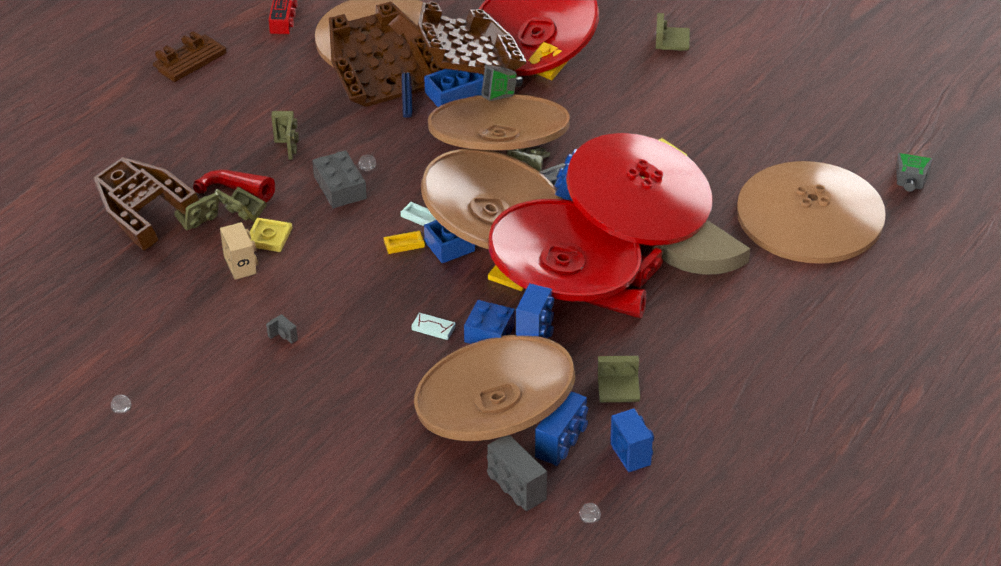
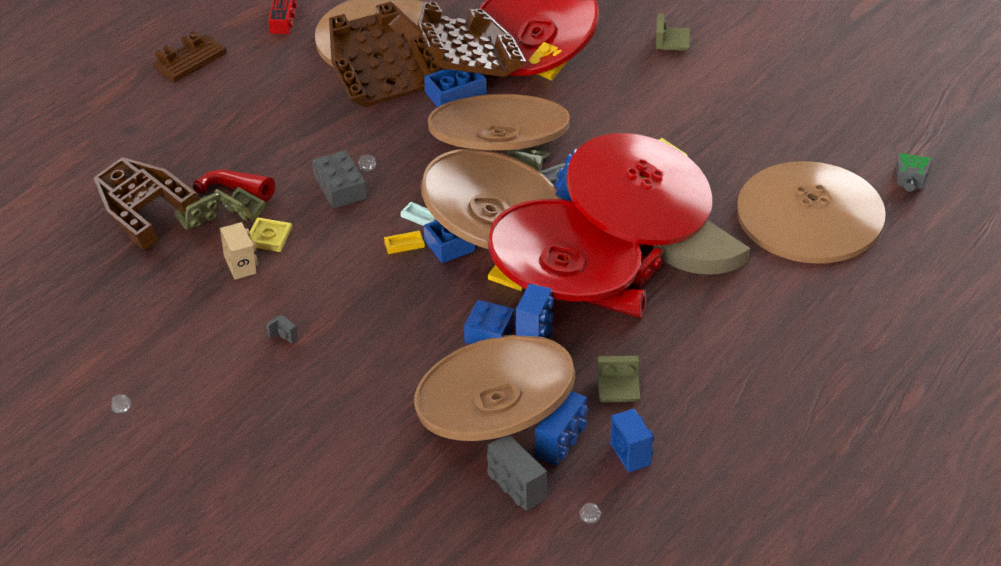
(284, 130): olive bracket -> none
(407, 95): dark blue axle -> none
(433, 326): light aqua tile -> none
(499, 82): dark grey torso -> none

